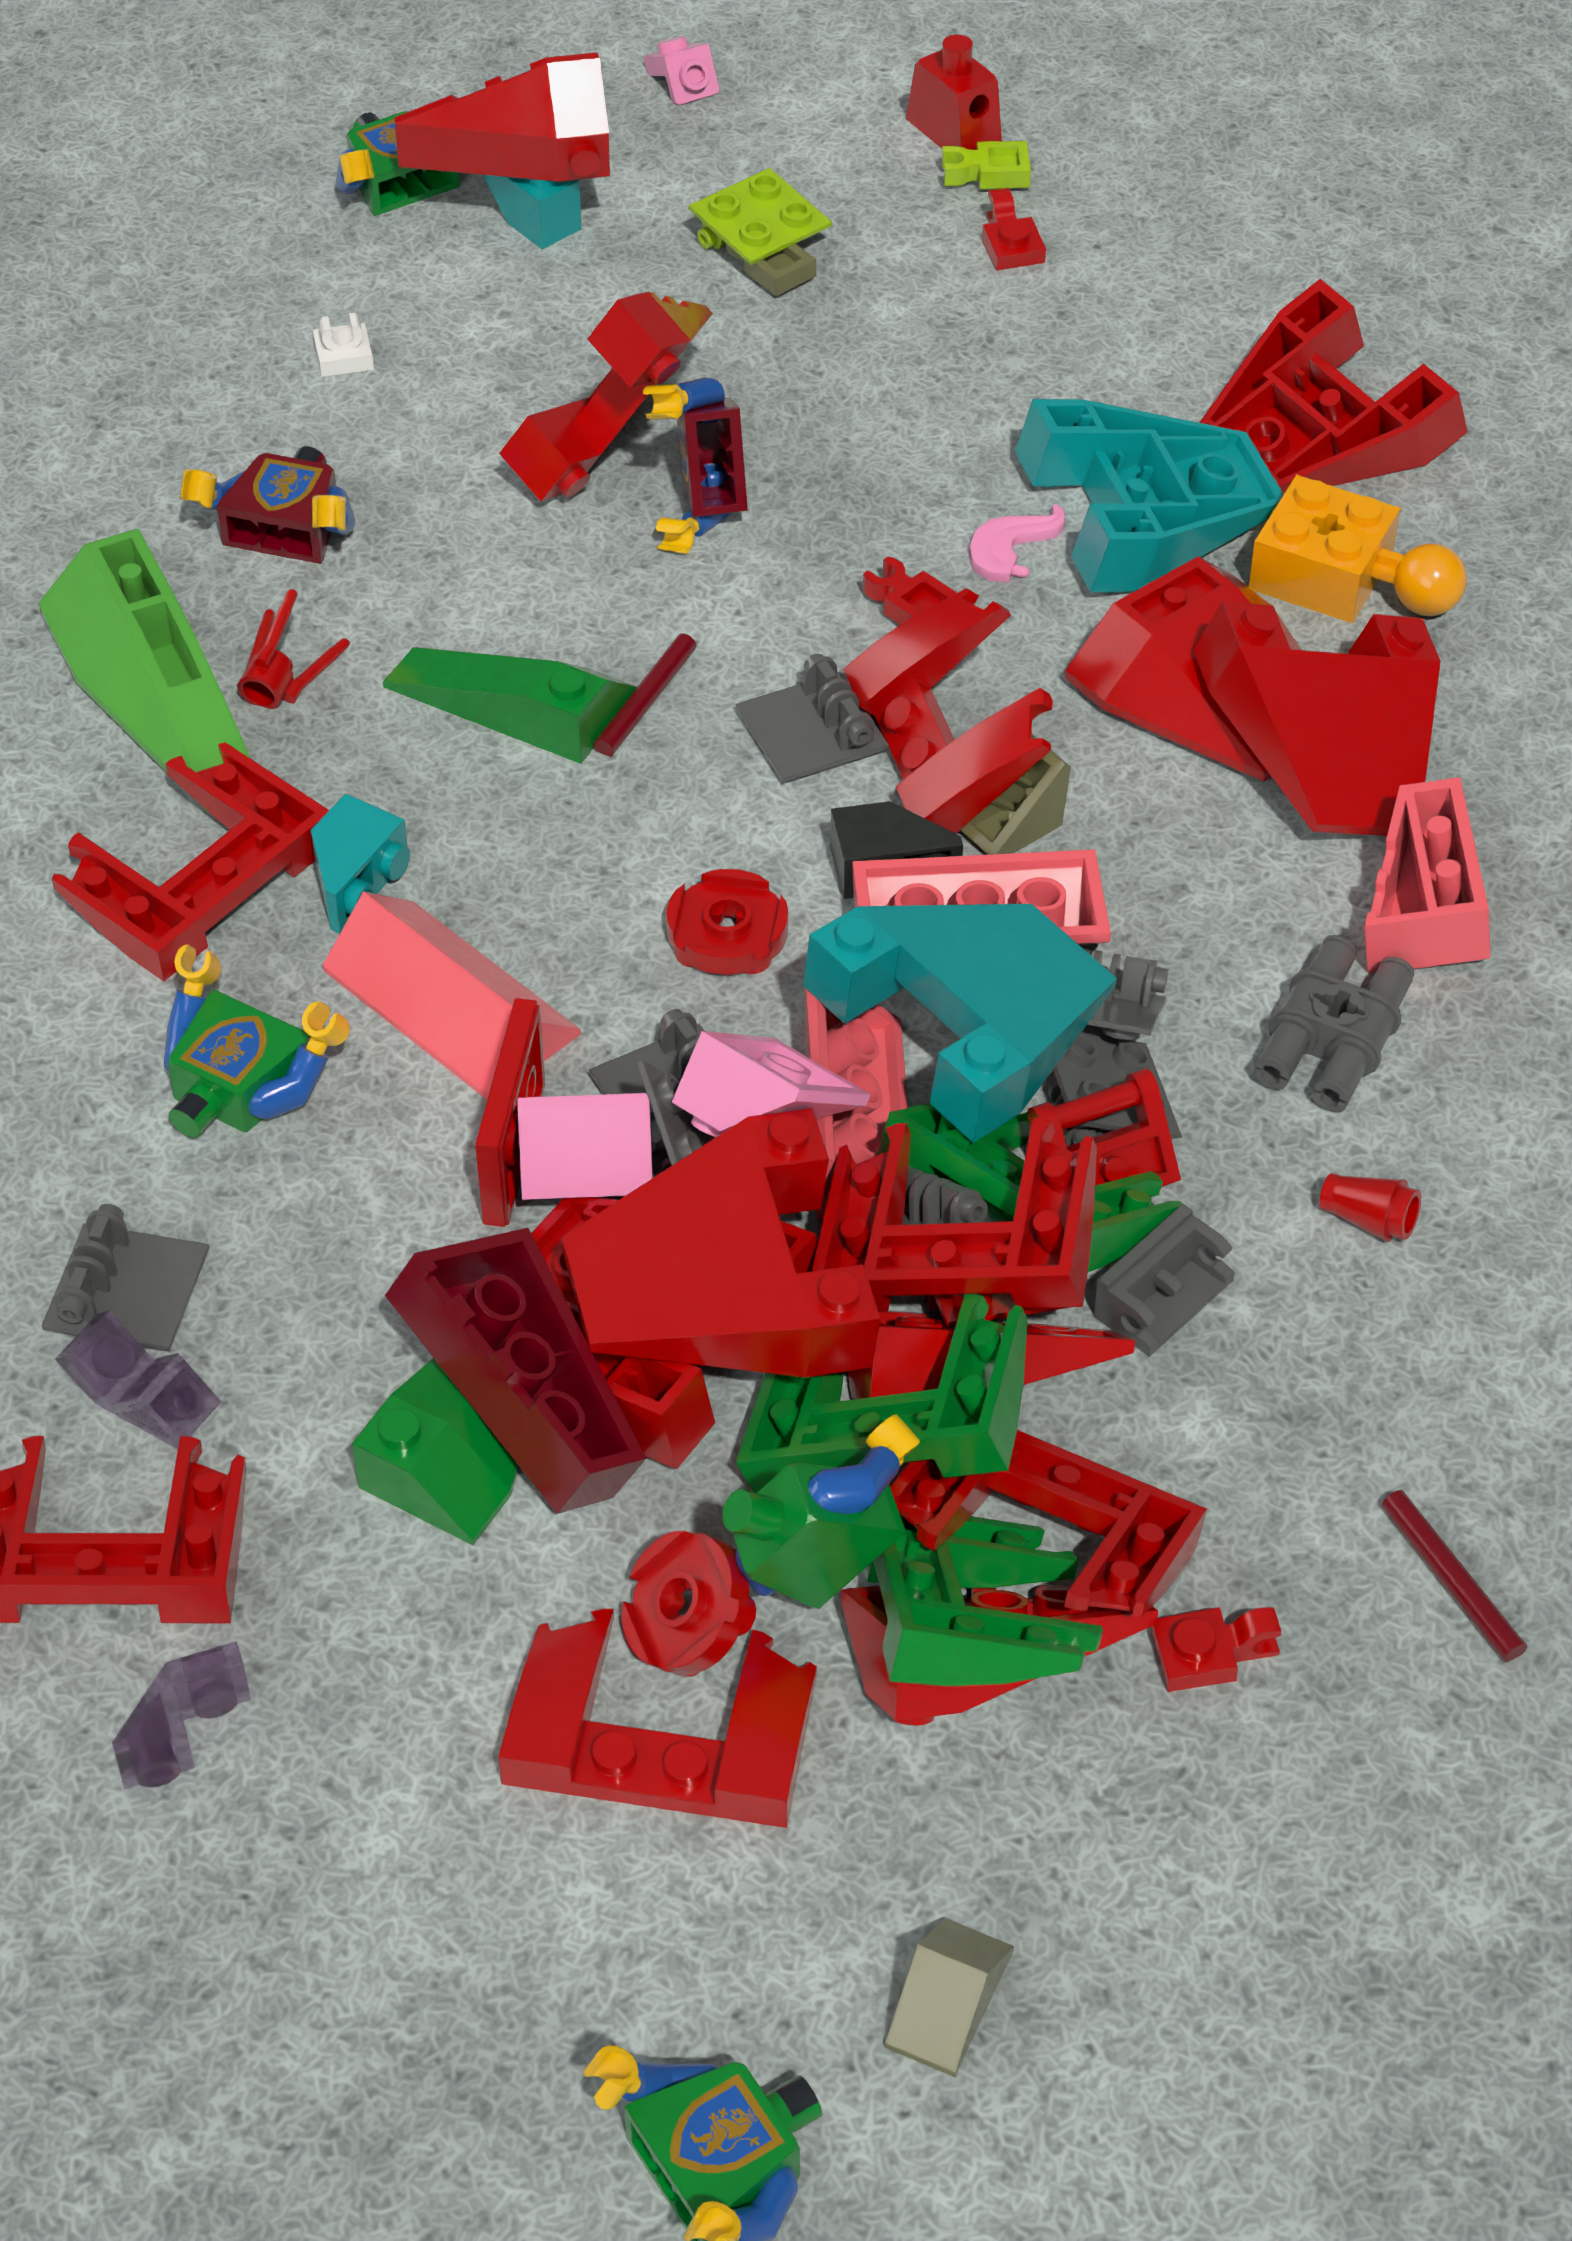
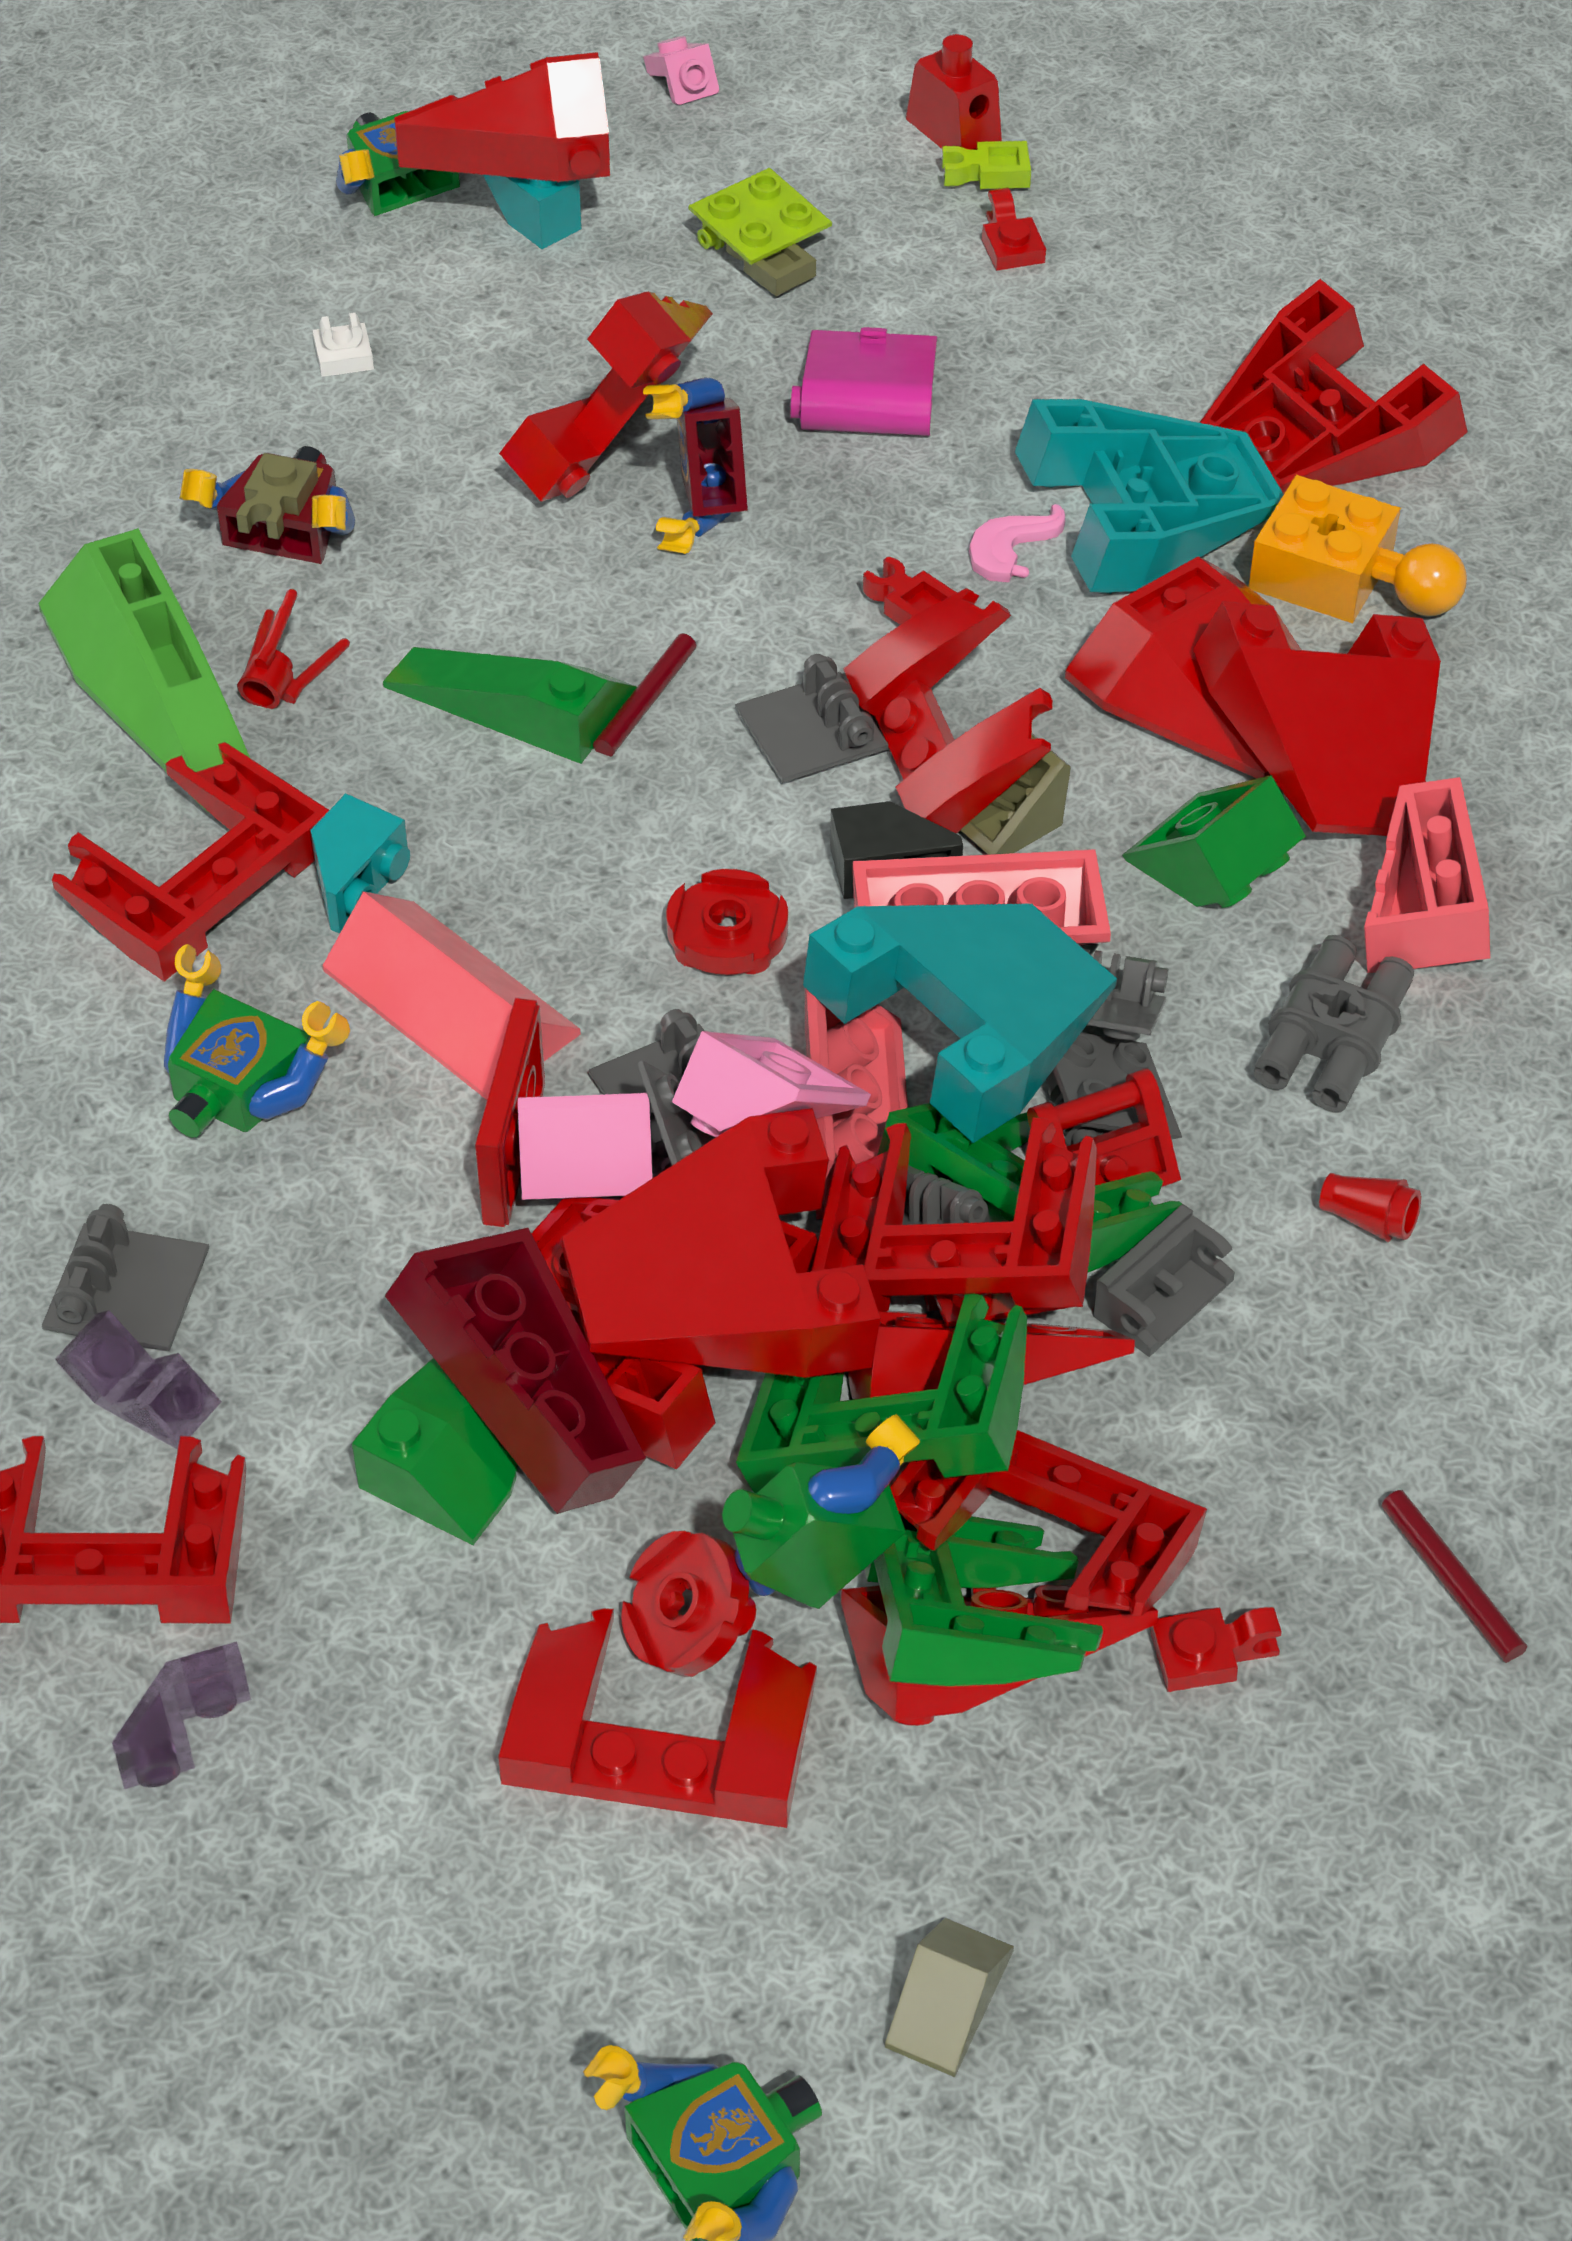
(276, 488): none -> olive plate
(867, 382): none -> dark pink door
(1220, 842): none -> green slope

